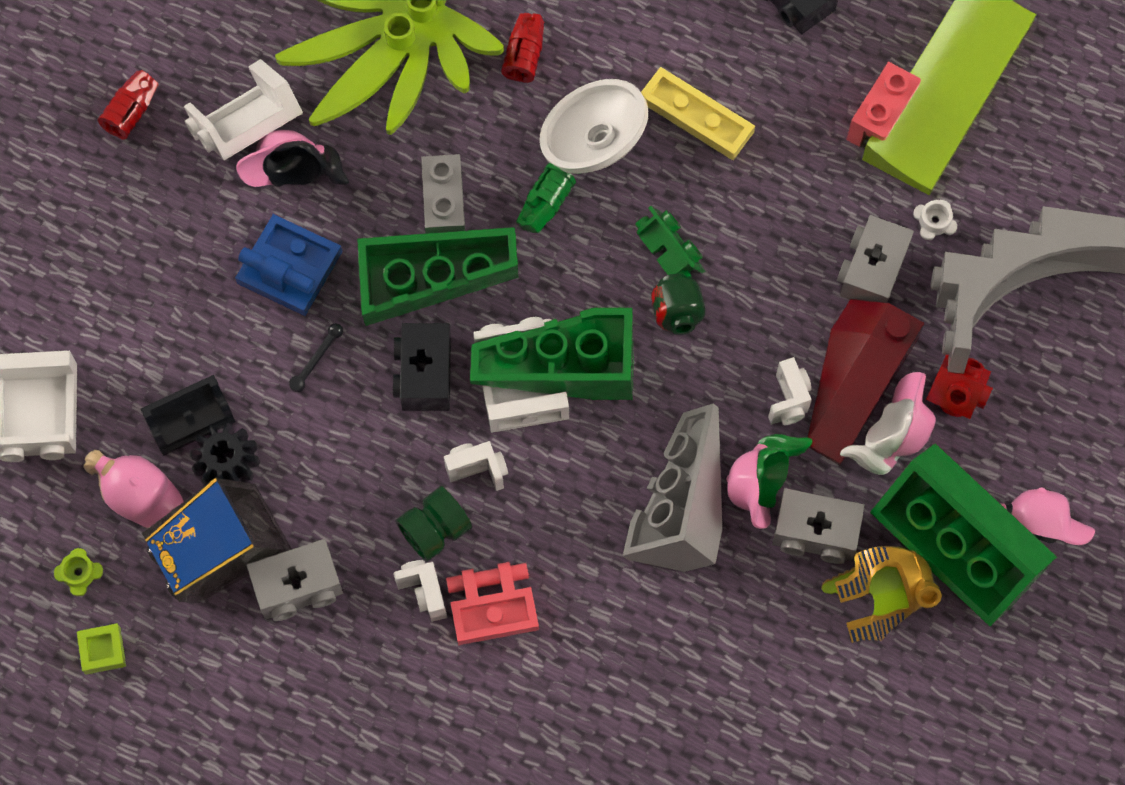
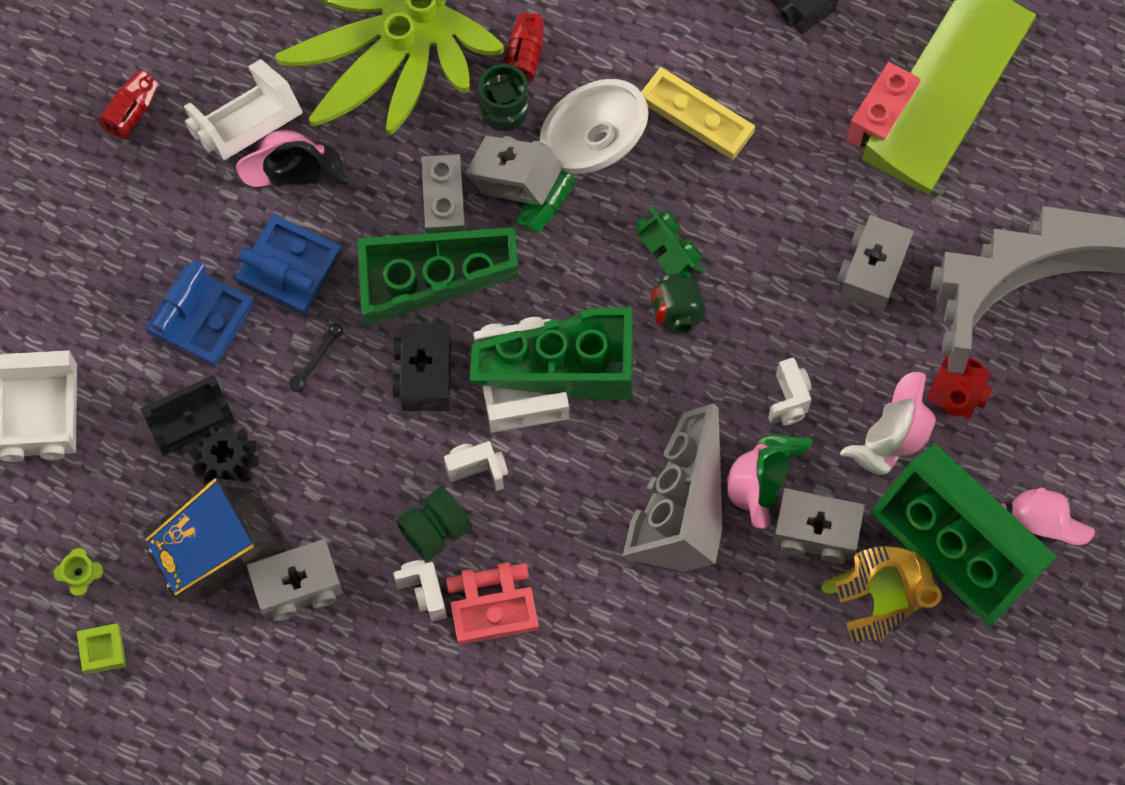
(133, 487): bright pink hair -> none
(200, 315): none -> blue plate
(503, 97): none -> dark green wheel
(514, 169): none -> light grey brick
(858, 367): dark red wedge -> none
(937, 208): white plate -> none

